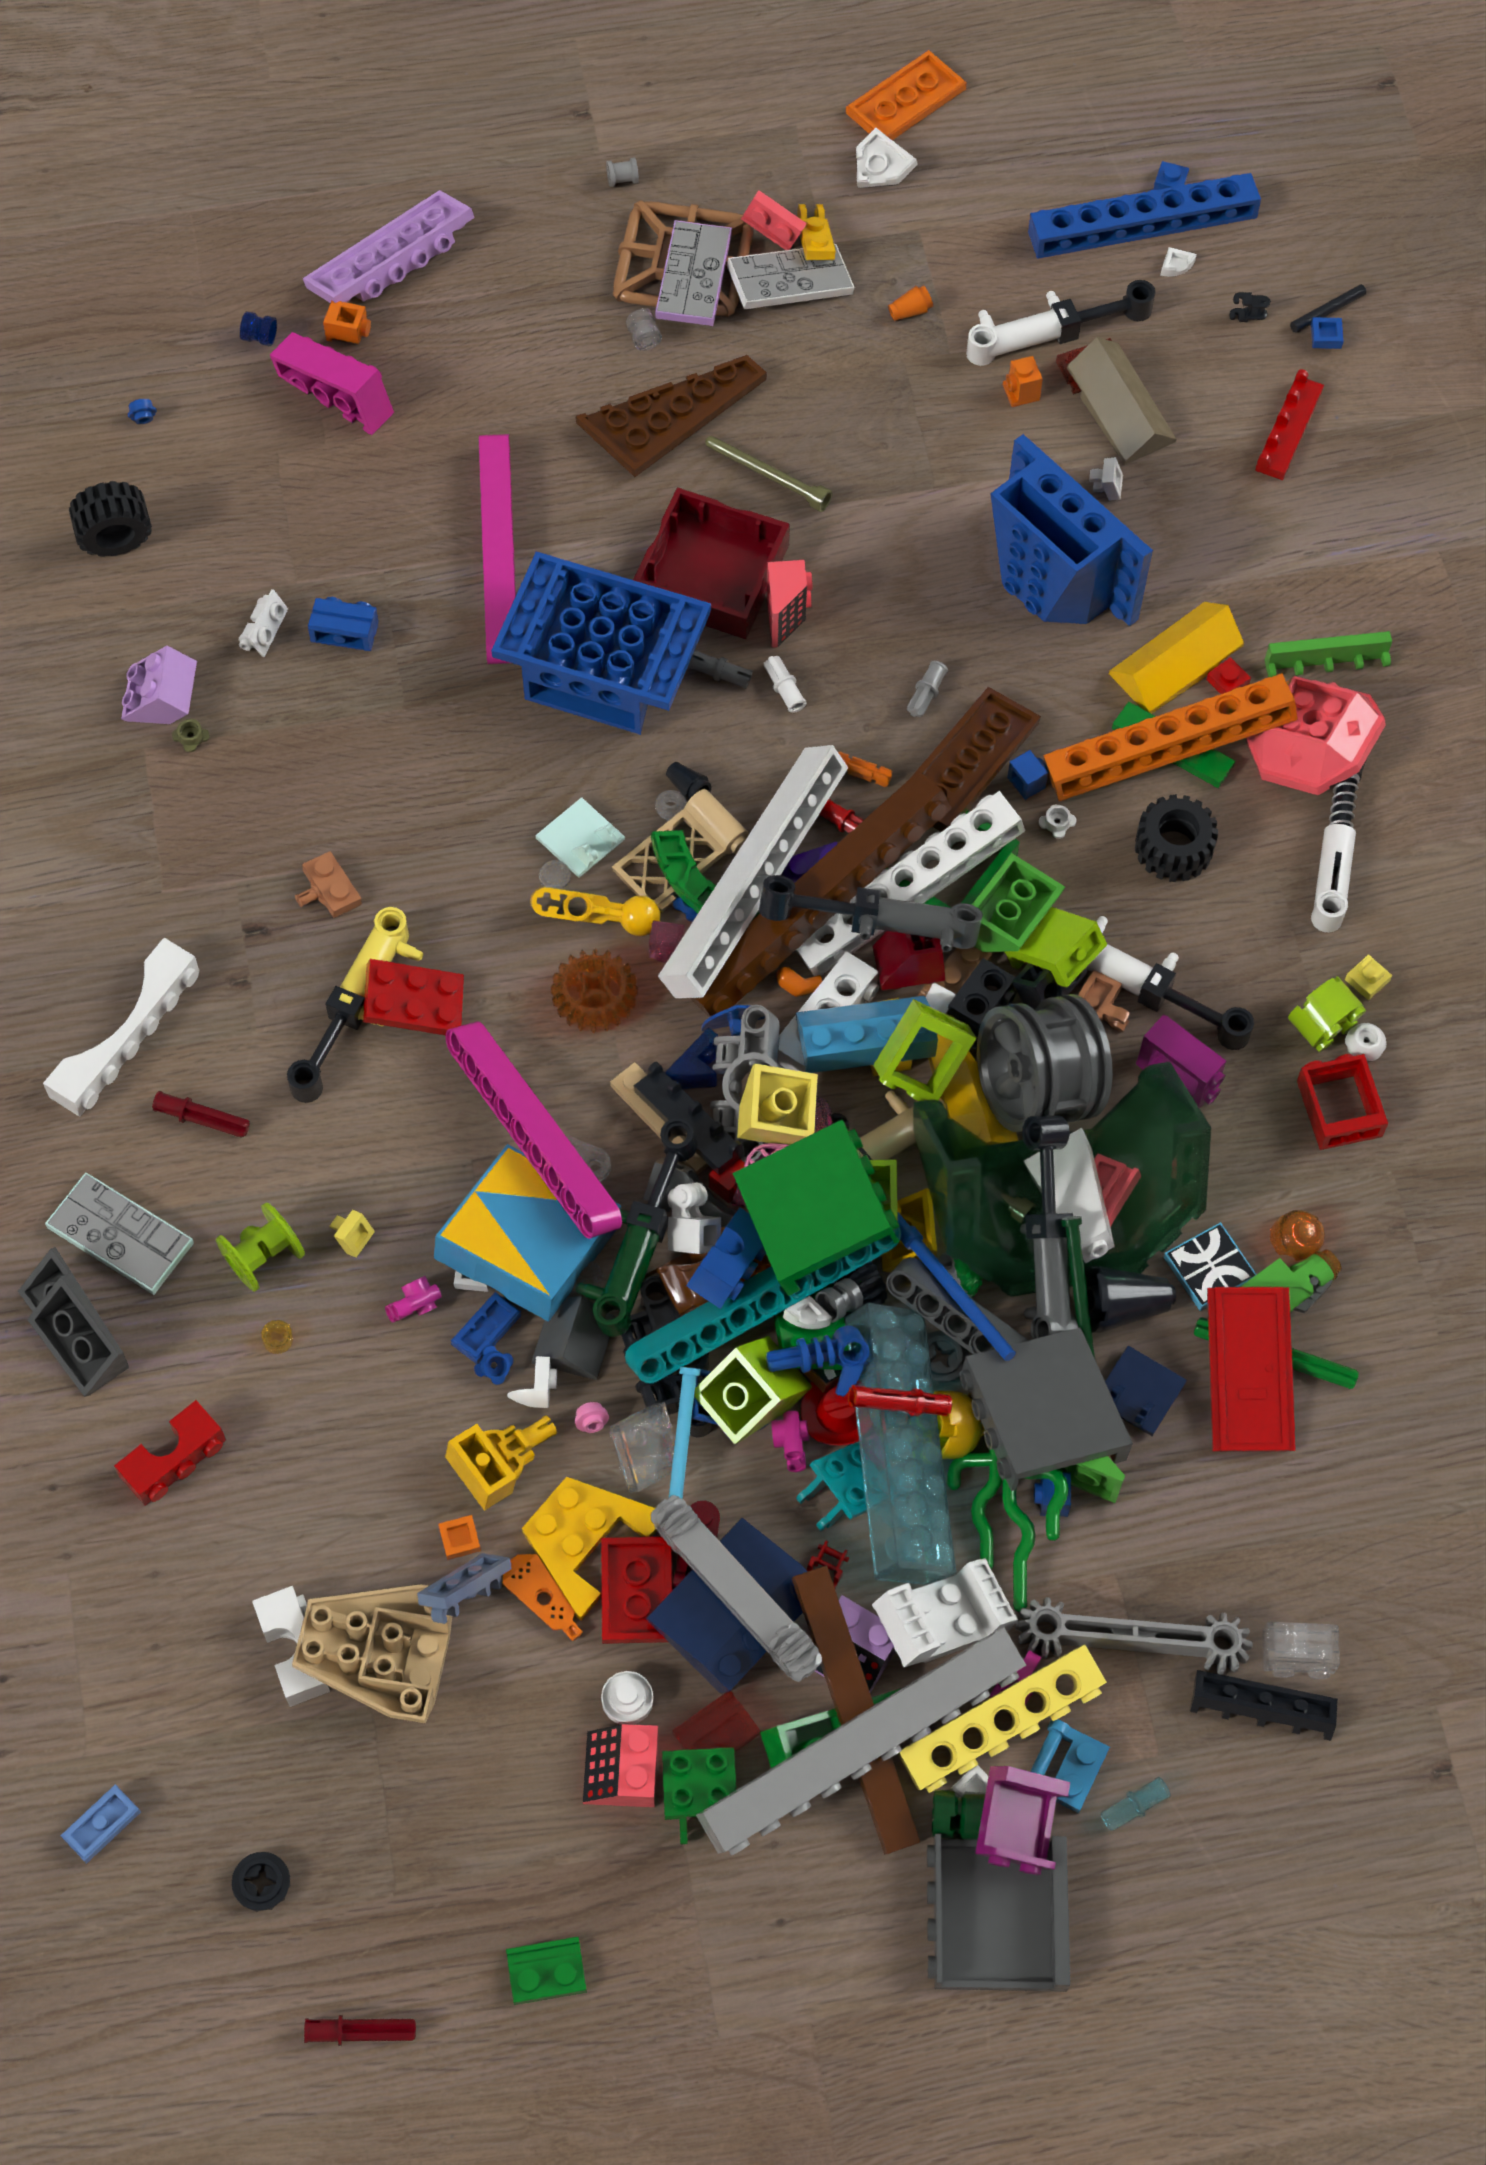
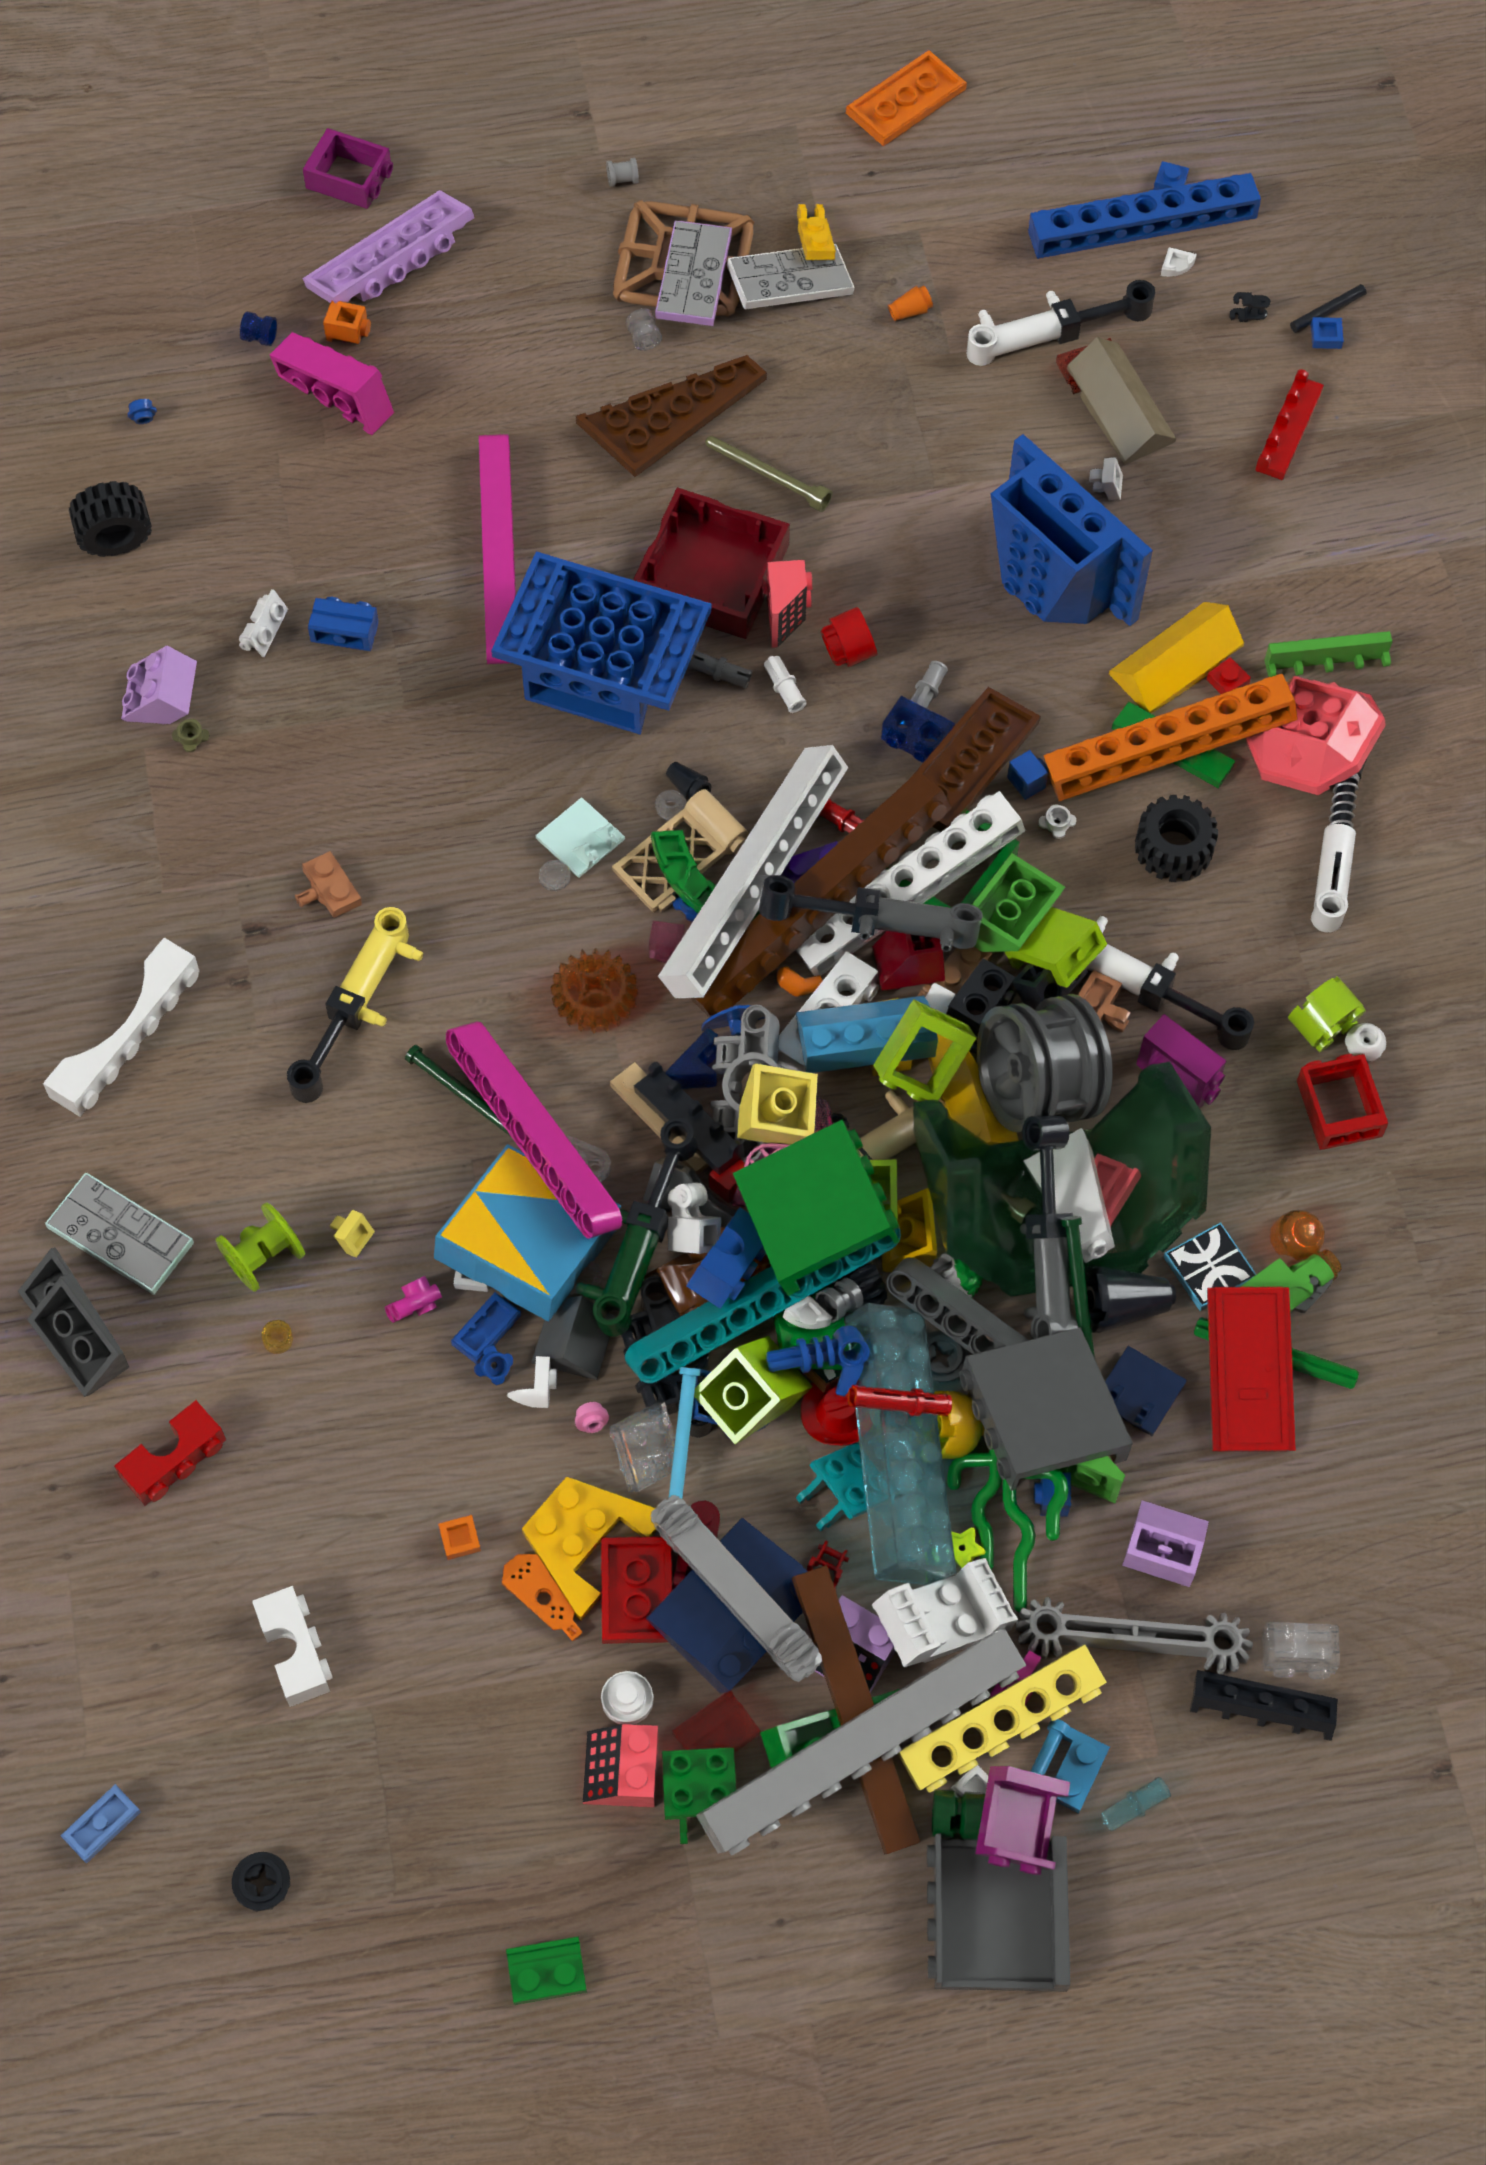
(199, 1114): dark red axle -> none
(352, 148): none -> magenta window
(358, 2030): dark red axle -> none
(376, 1649): tan wedge -> none
(412, 997): red plate -> none
(416, 1056): none -> dark green bar
(464, 1583): sand blue plate -> none
(495, 1458): yellow brick -> none
(634, 915): yellow beam -> none
(773, 221): coral plate -> none
(790, 1434): dark pink plate -> none
(848, 638): none -> red piece
(867, 770): orange axle -> none
(882, 161): white plate -> none
(912, 1240): blue bar -> none
(920, 725): none -> clear blue brick
(971, 1550): none -> neon yellow plate
(1023, 382): orange brick -> none
(1166, 1543): none -> lavender slope
(1368, 977): light yellow tile -> none

